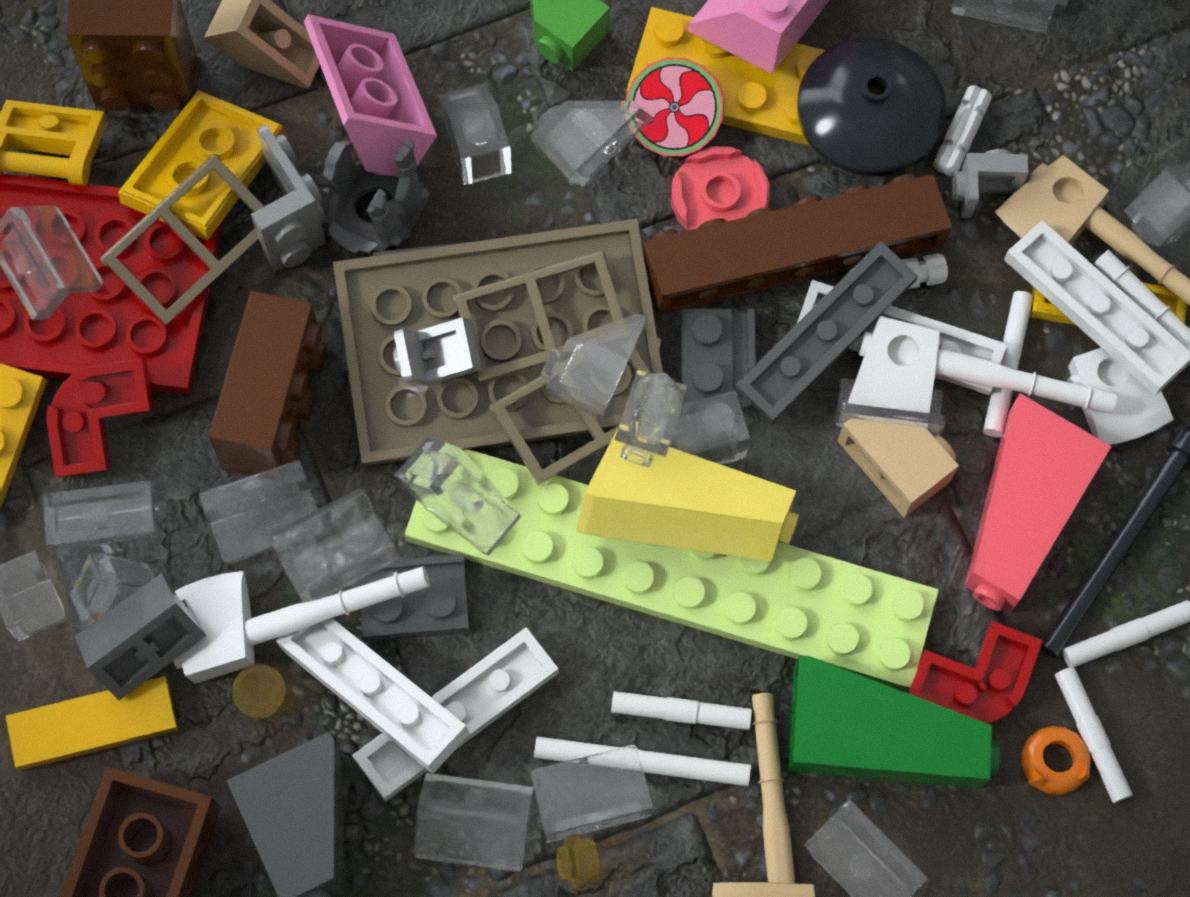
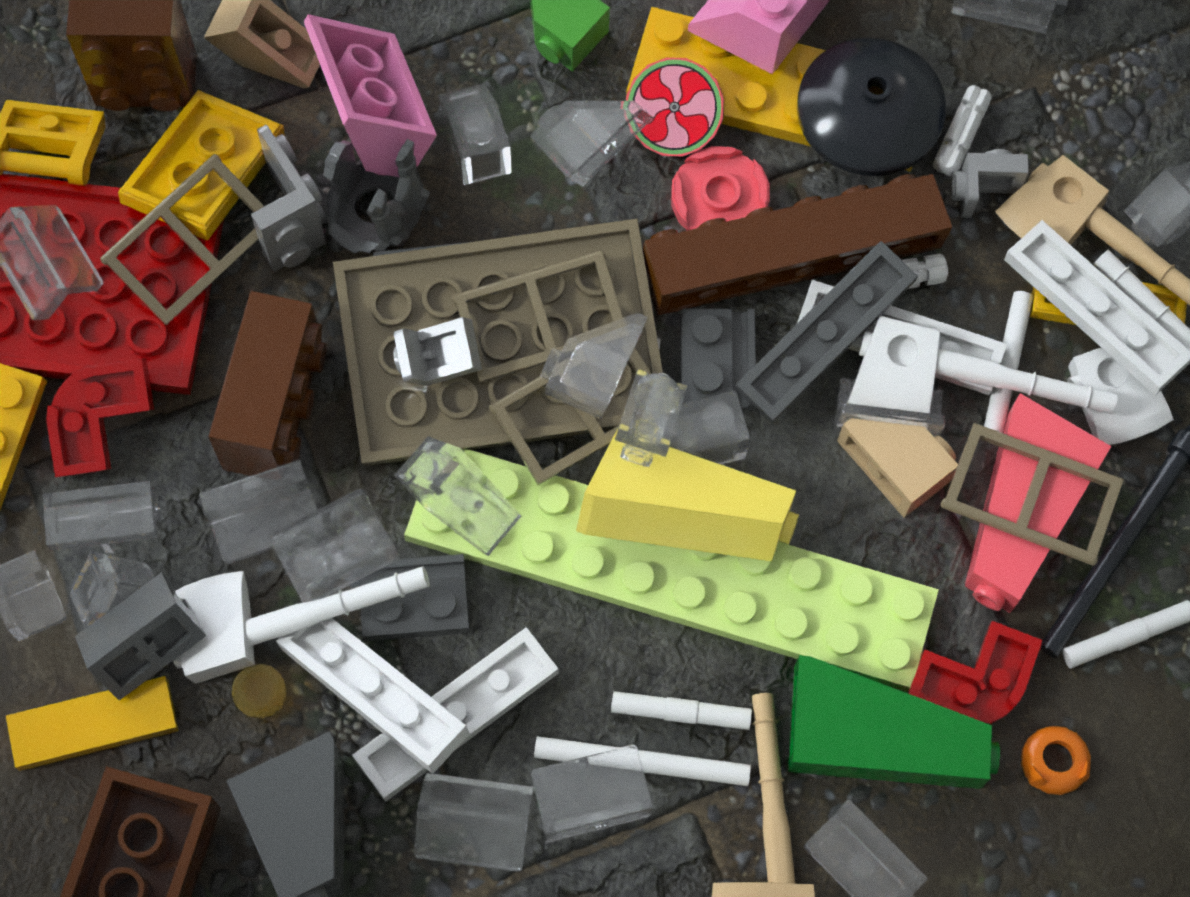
(578, 861): clear yellow plate -> none
(1045, 459): none -> dark tan window
(1093, 735): white piece -> none

